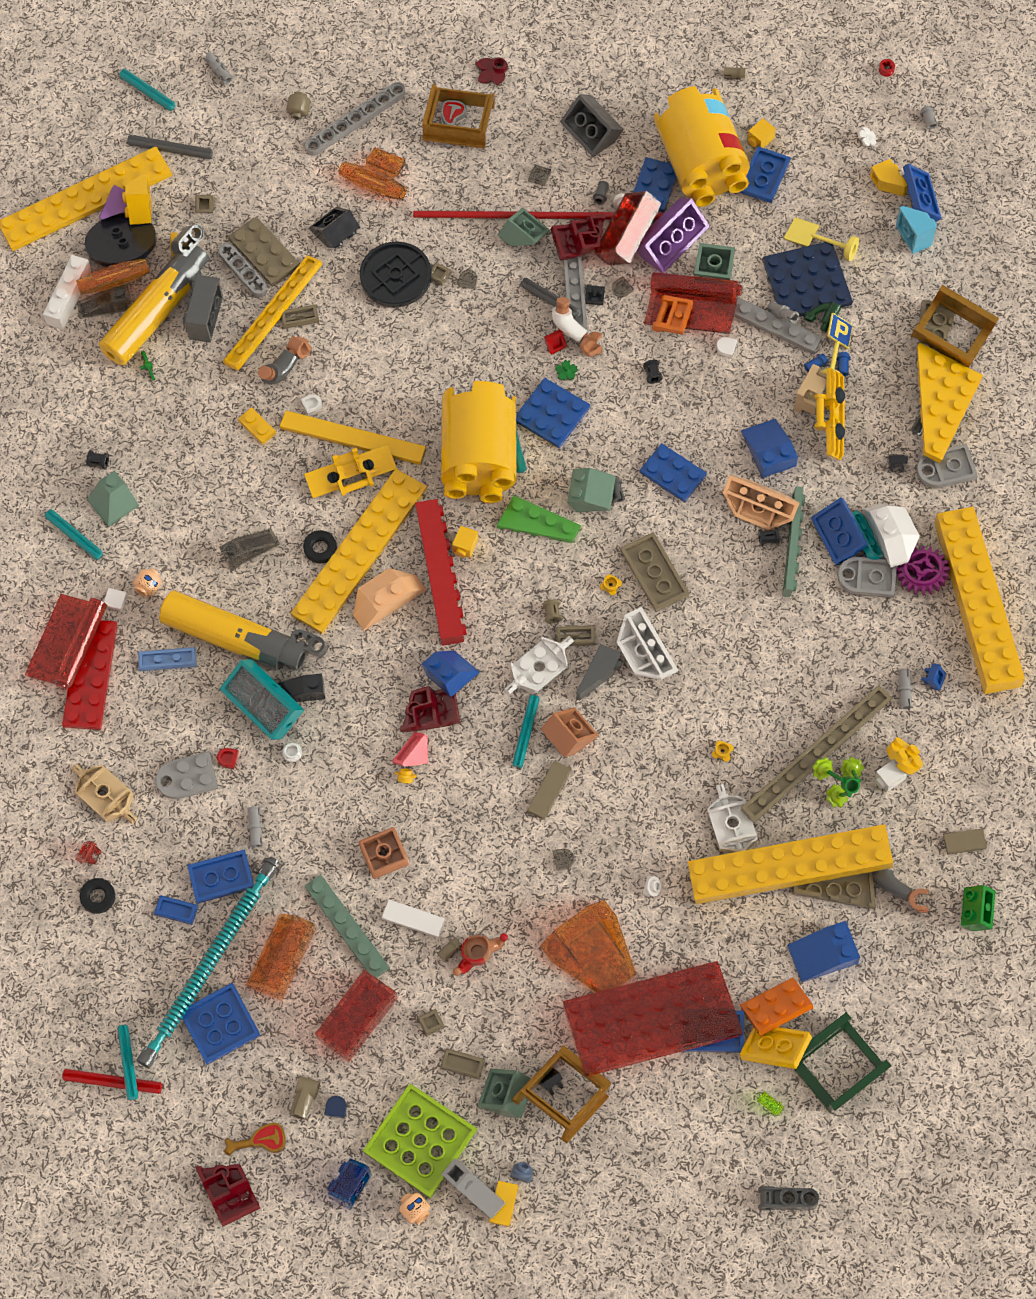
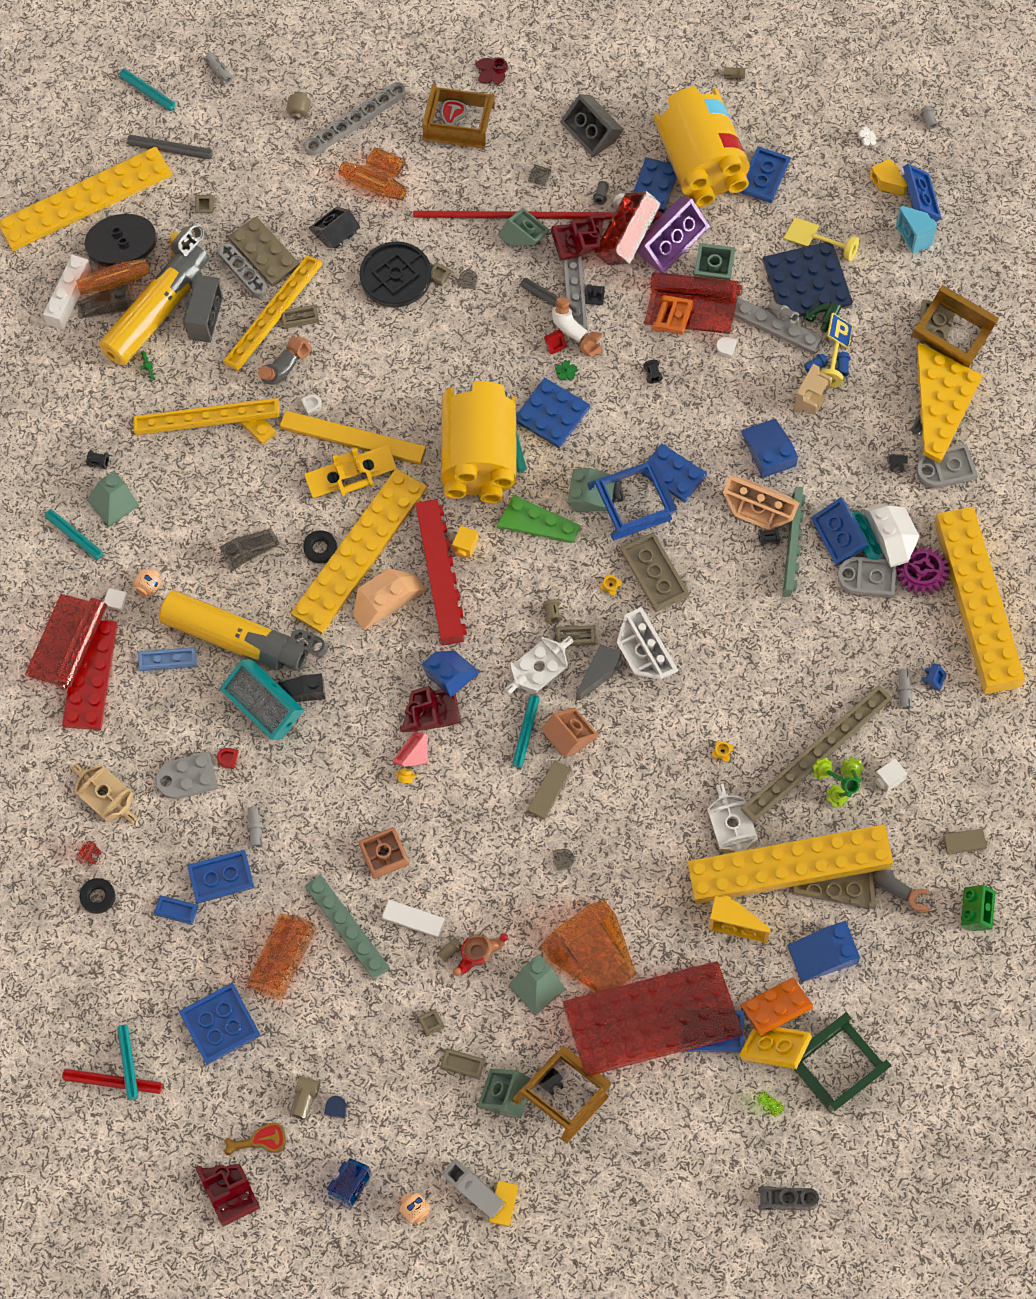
(114, 203): medium lavender slope -> none
(138, 200): yellow slope -> none
(206, 416): none -> yellow tile
(208, 963): teal hose -> none
(292, 752): white plate -> none
(356, 1015): clear red brick -> none
(422, 1154): lime piece -> none
(522, 1171): sand blue plate -> none
(537, 985): none -> sand green slope
(621, 288): clear smoke tile -> none
(623, 530): none -> blue piece
(652, 886): white plate -> none
(735, 920): none -> yellow slope
(761, 134): yellow brick -> none
(833, 401): yellow piece -> none
(886, 62): red bush -> none
(905, 756): yellow plate -> none

